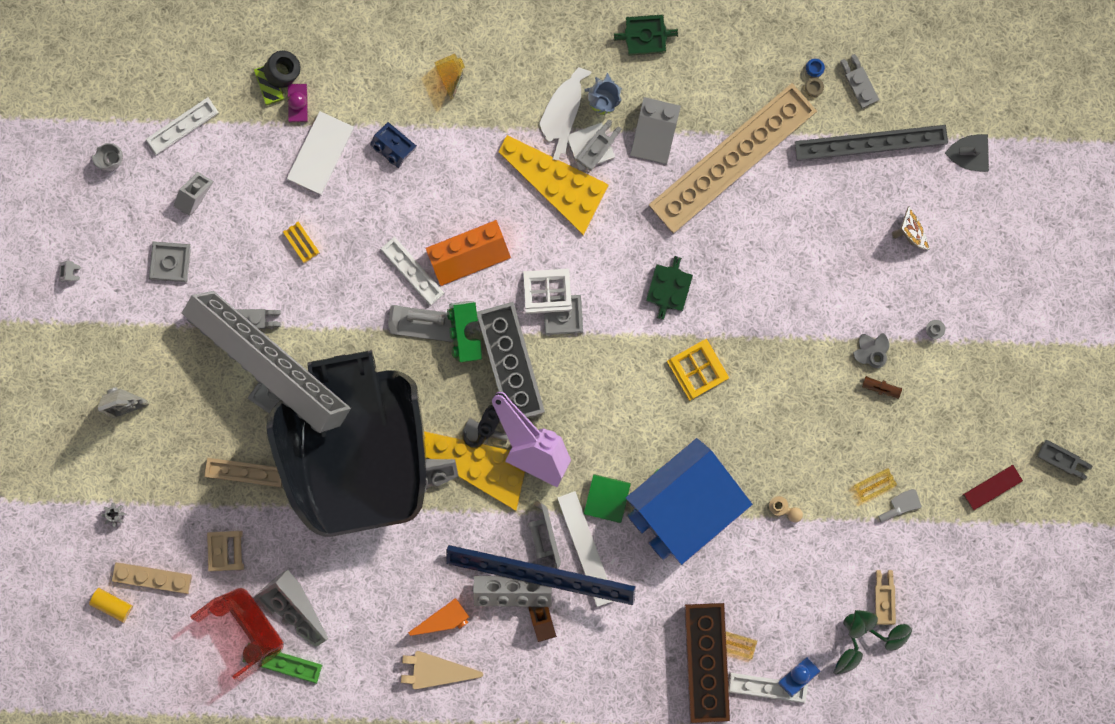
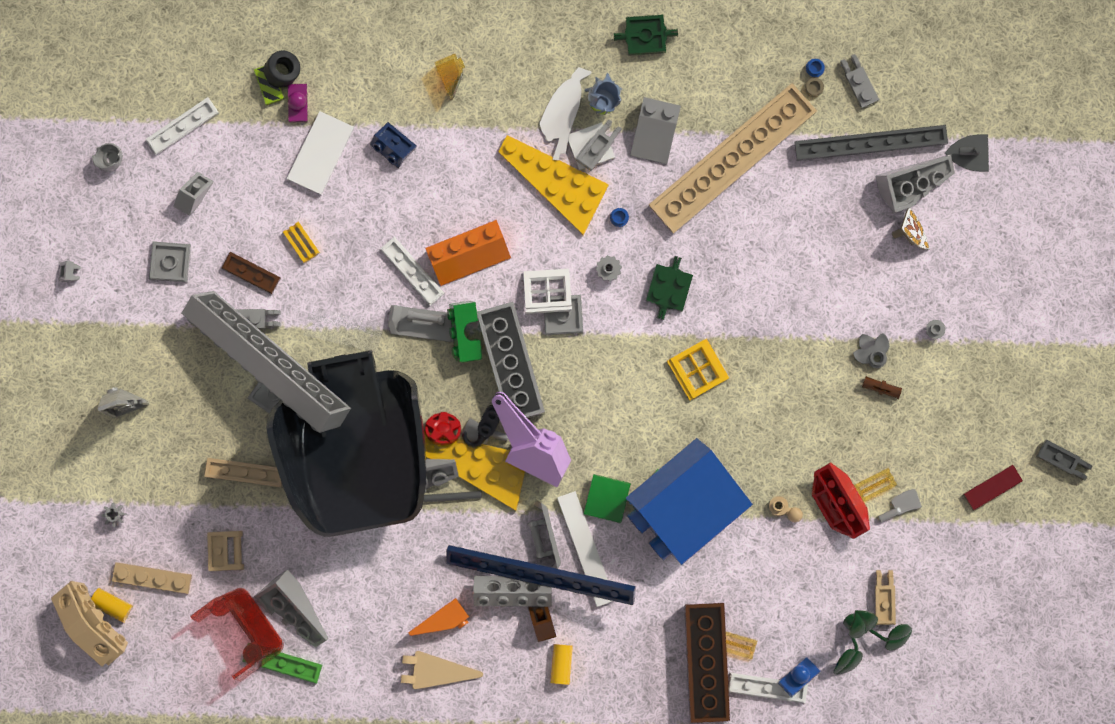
(86, 624): none -> tan brick
(251, 273): none -> reddish brown tile
(345, 333): none -> clear windscreen
(443, 428): none -> red wheel
(453, 496): none -> dark grey bar
(561, 664): none -> yellow brick
(608, 275): none -> light grey piece
(619, 217): none -> blue plate
(840, 501): none -> red wedge
(908, 184): none -> light grey wedge

